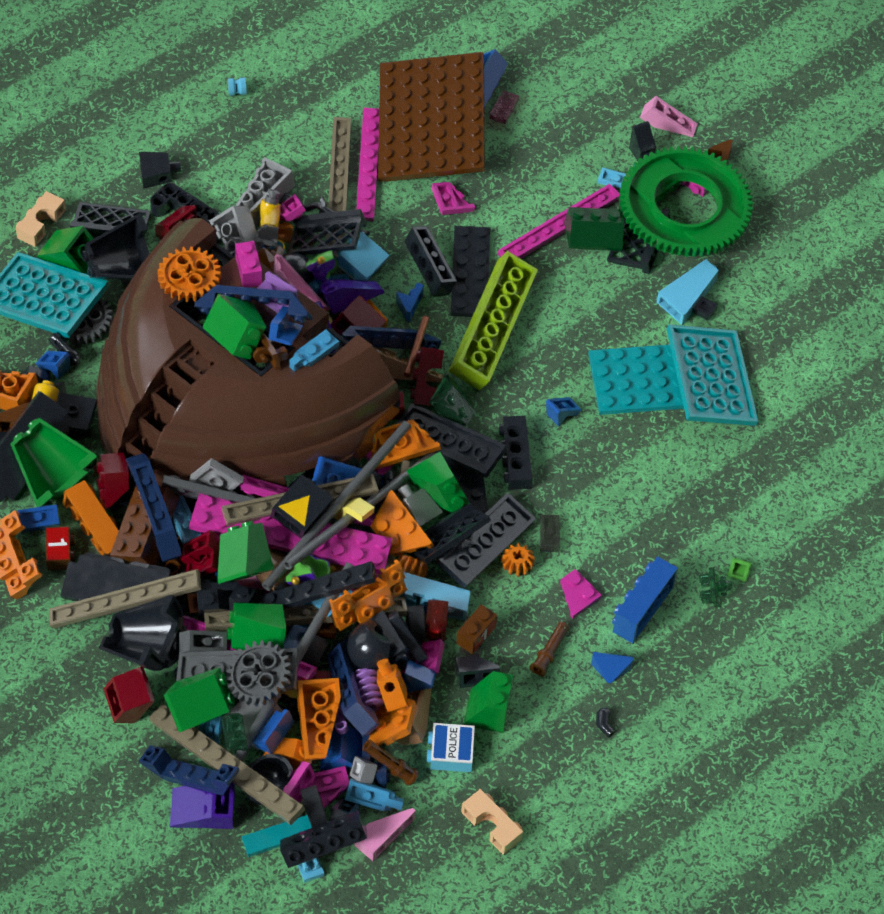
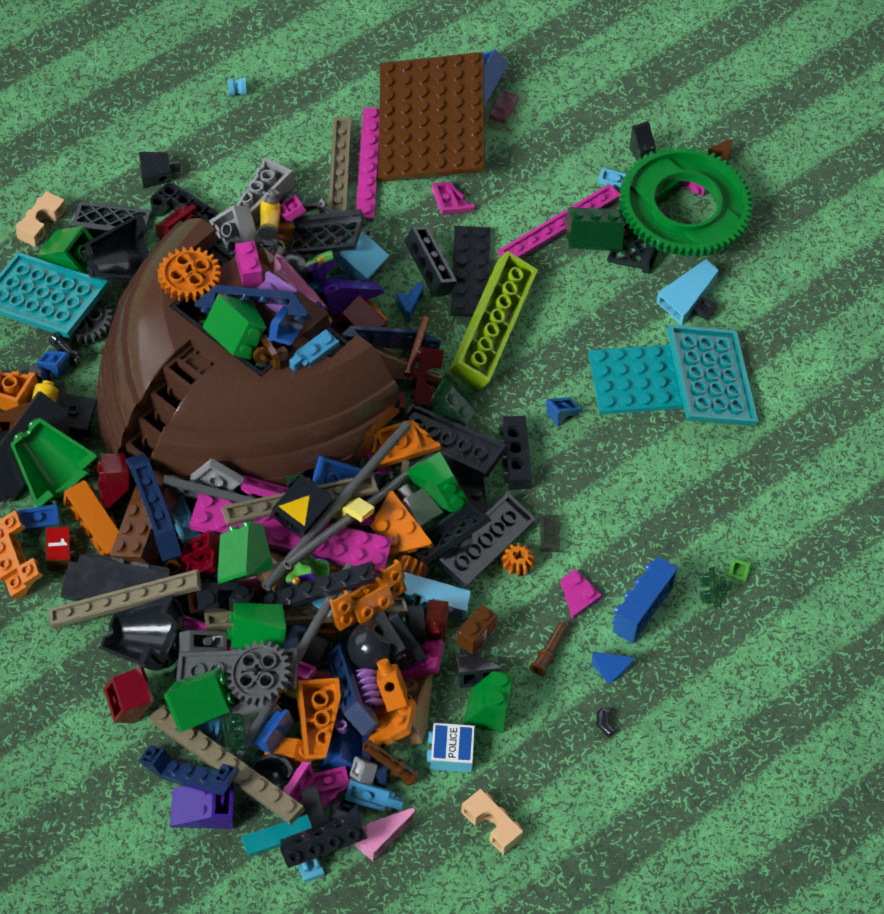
(418, 677): blue slope -> none
(667, 118): bright pink slope -> none

